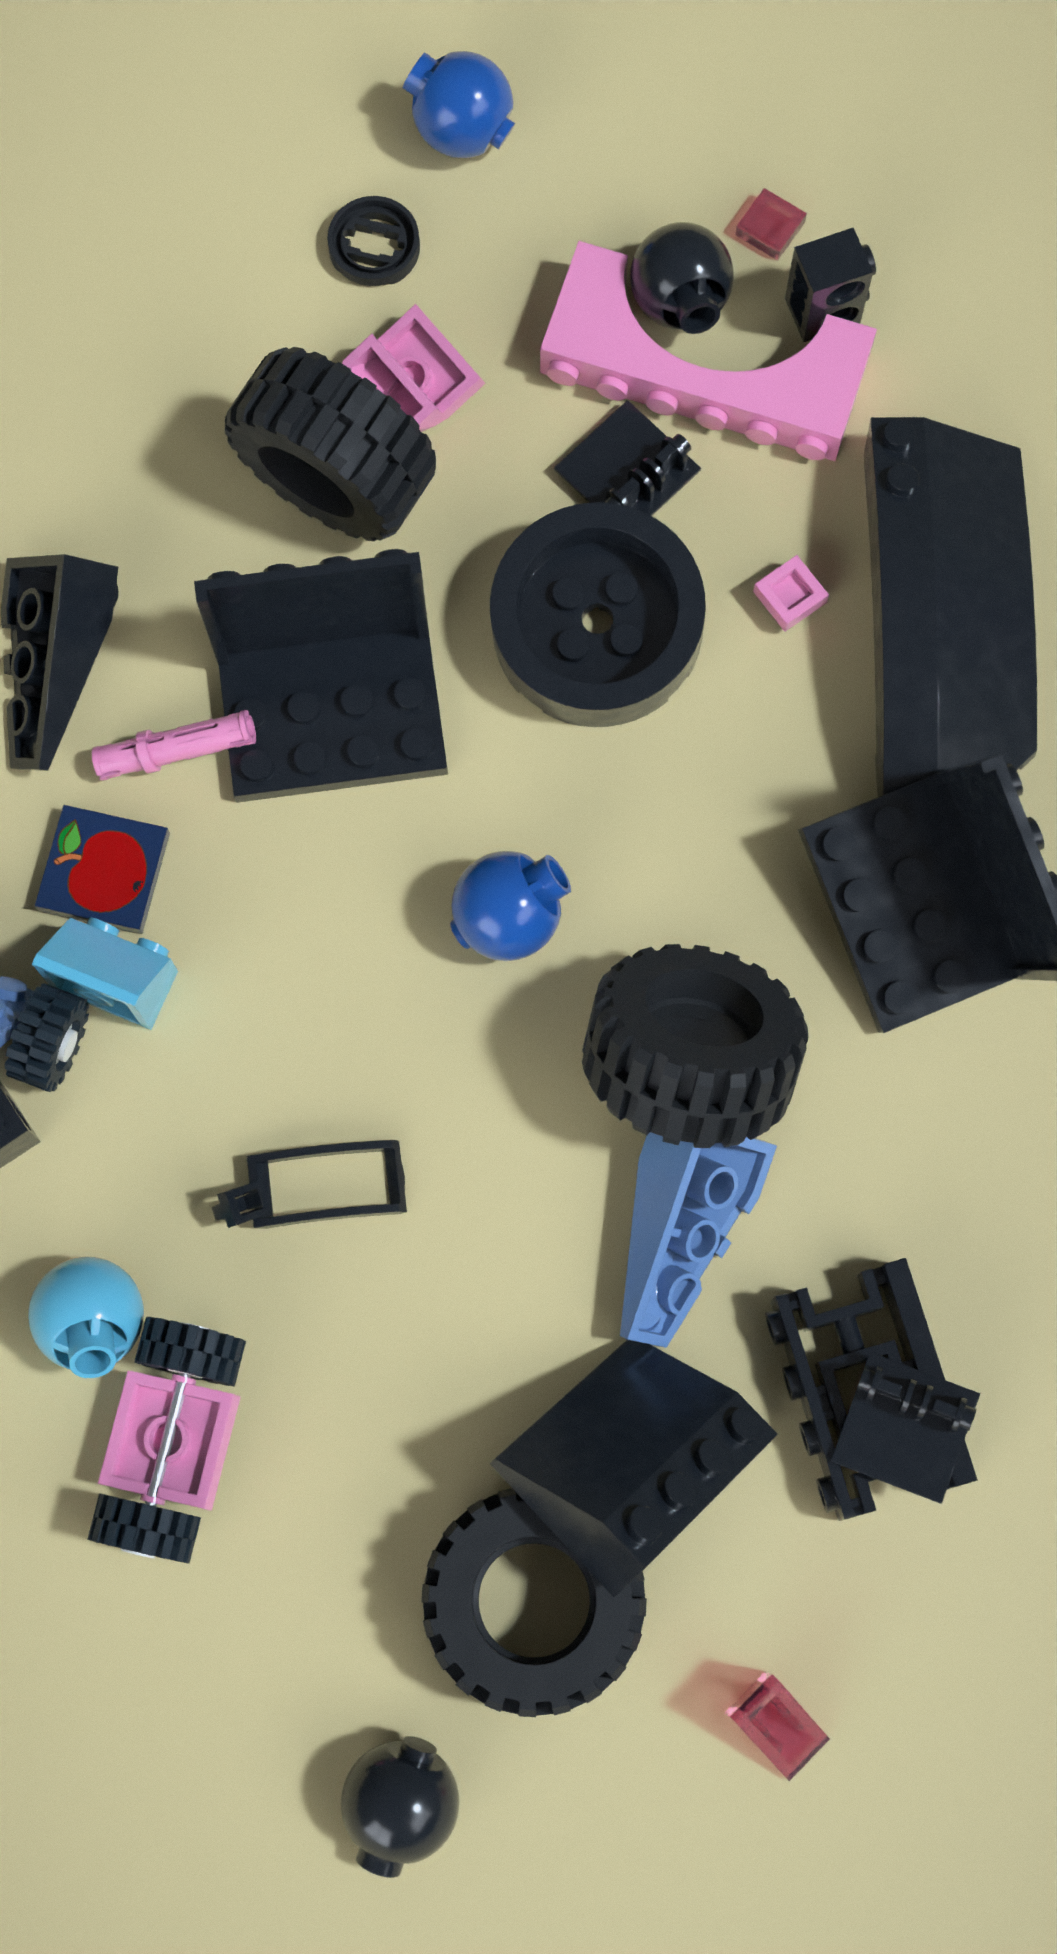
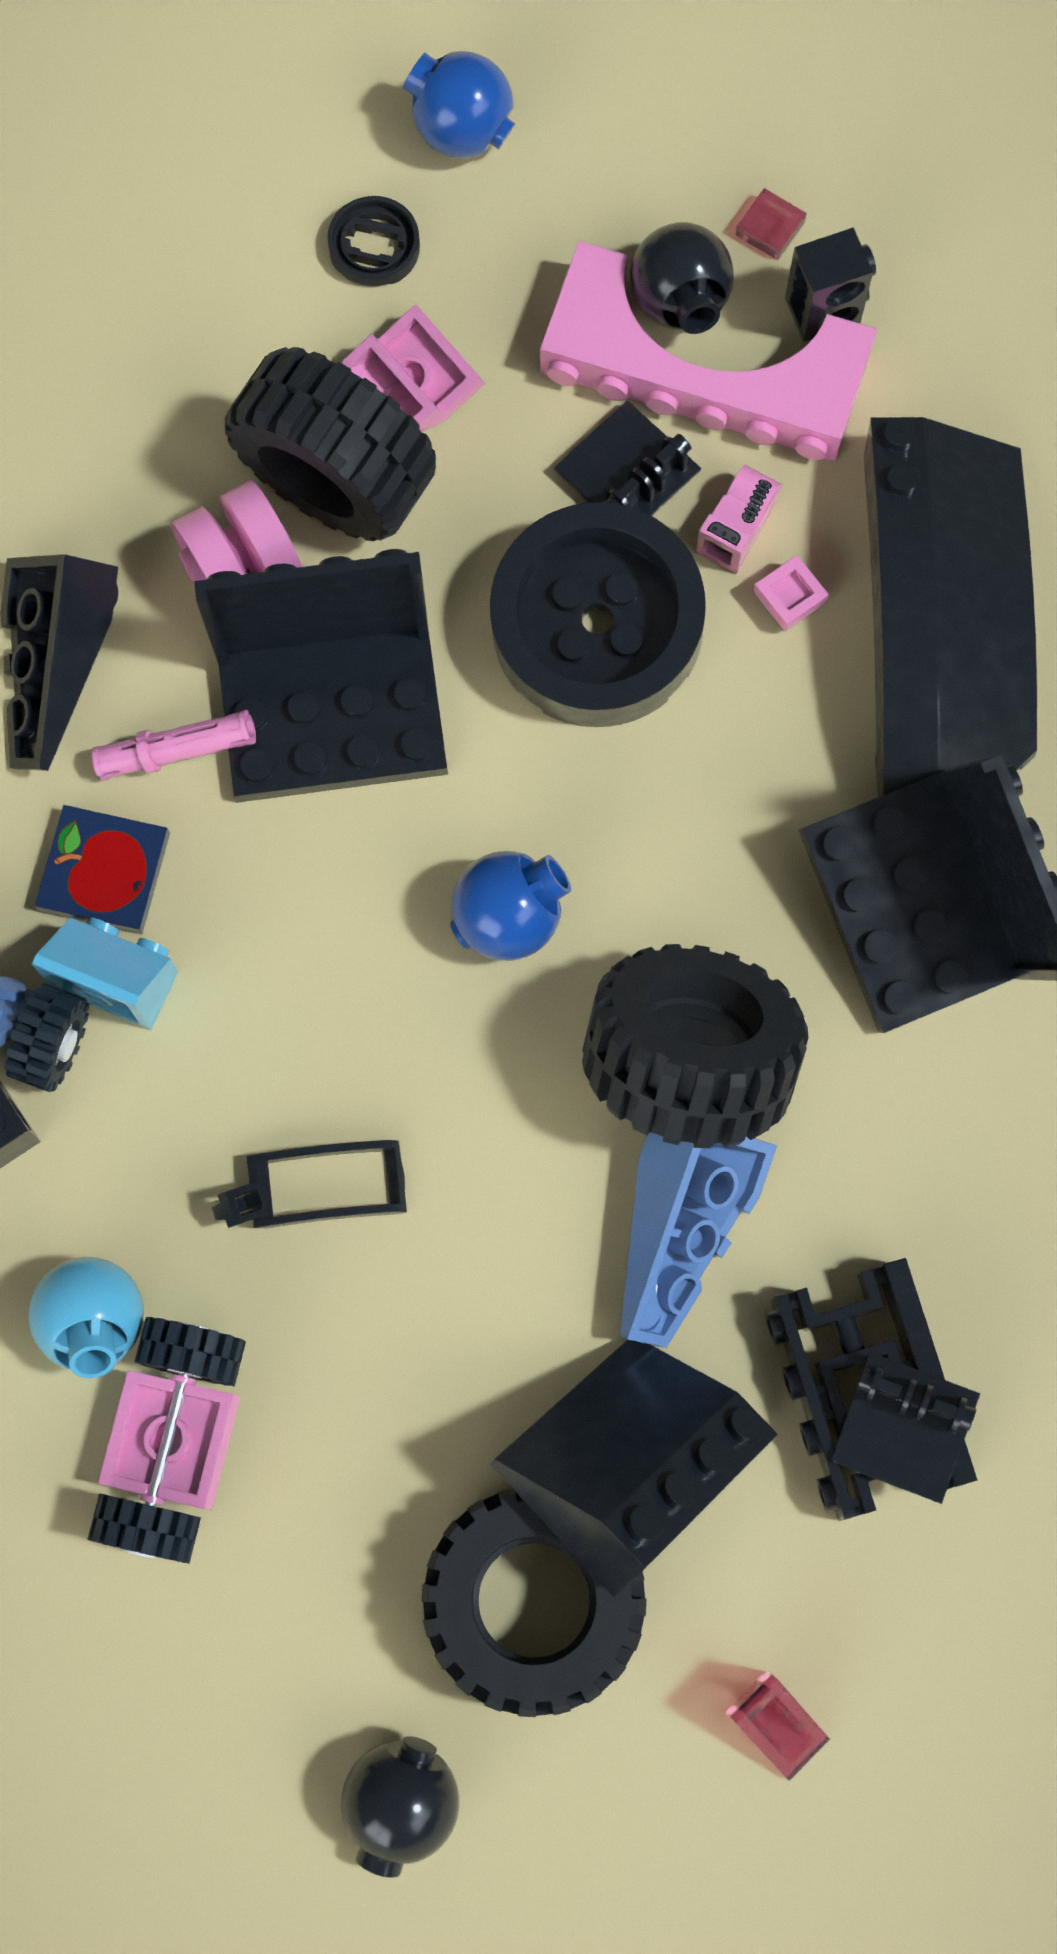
(248, 542): none -> bright pink wheel
(738, 519): none -> bright pink leg

